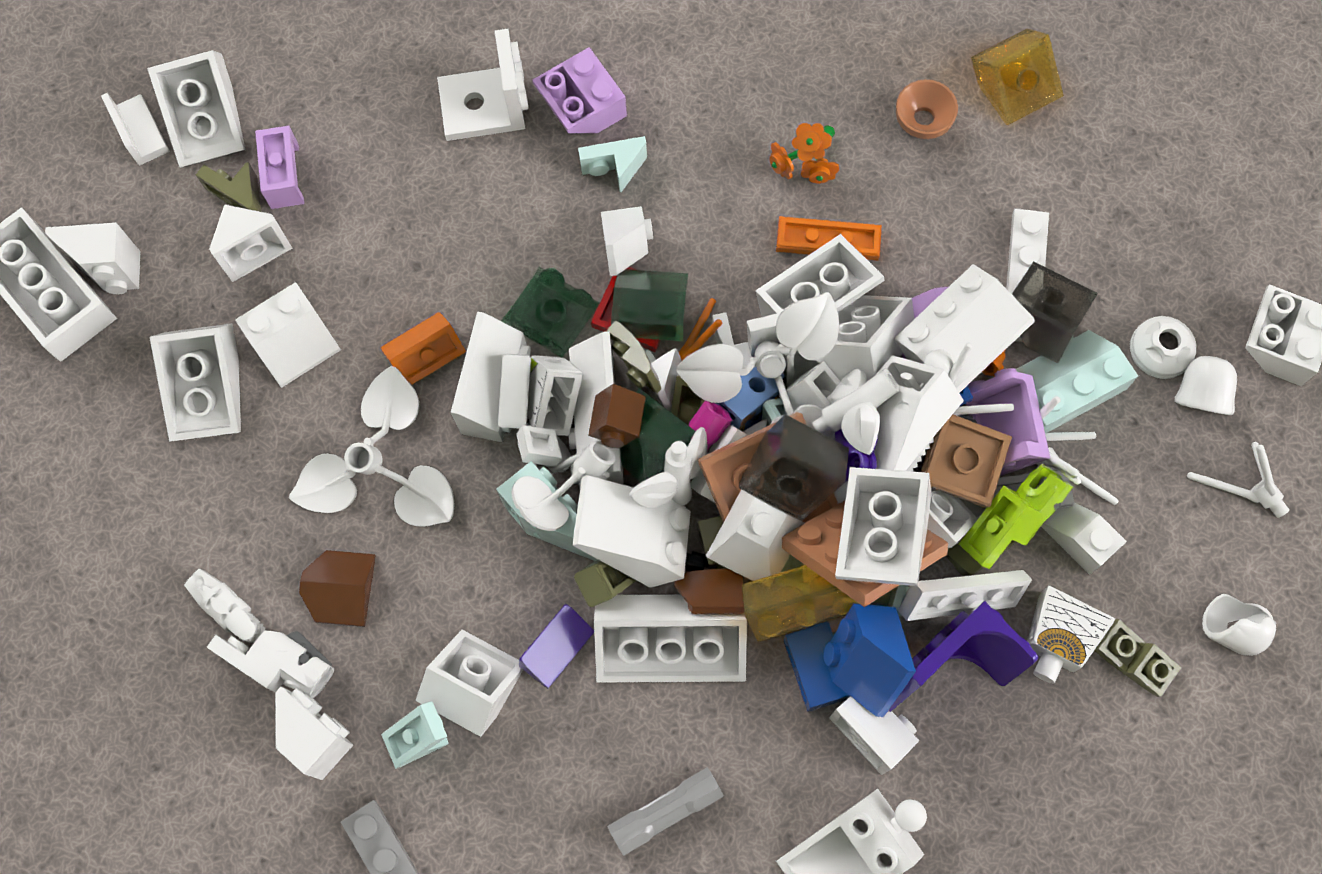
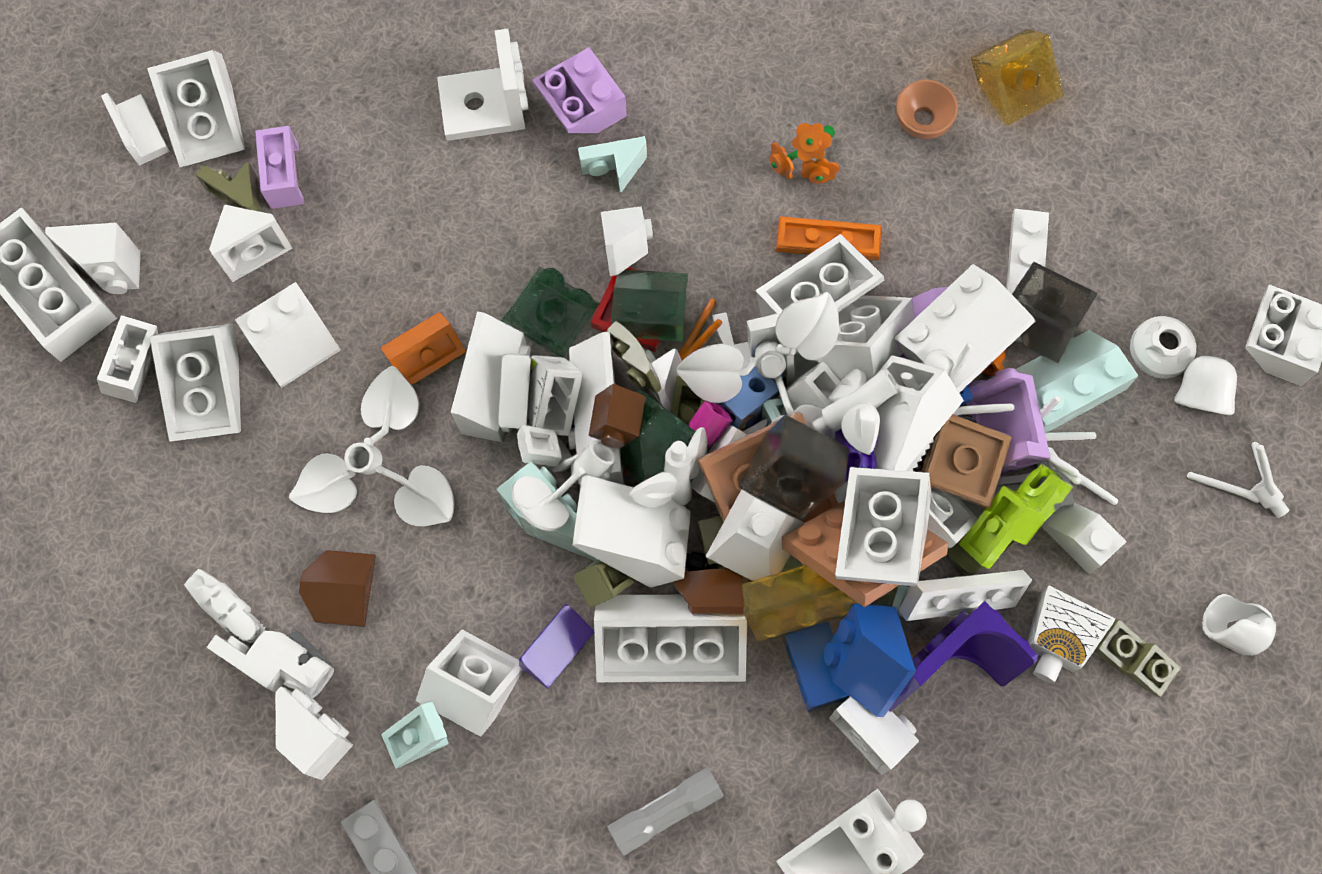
(127, 359): none -> white brick

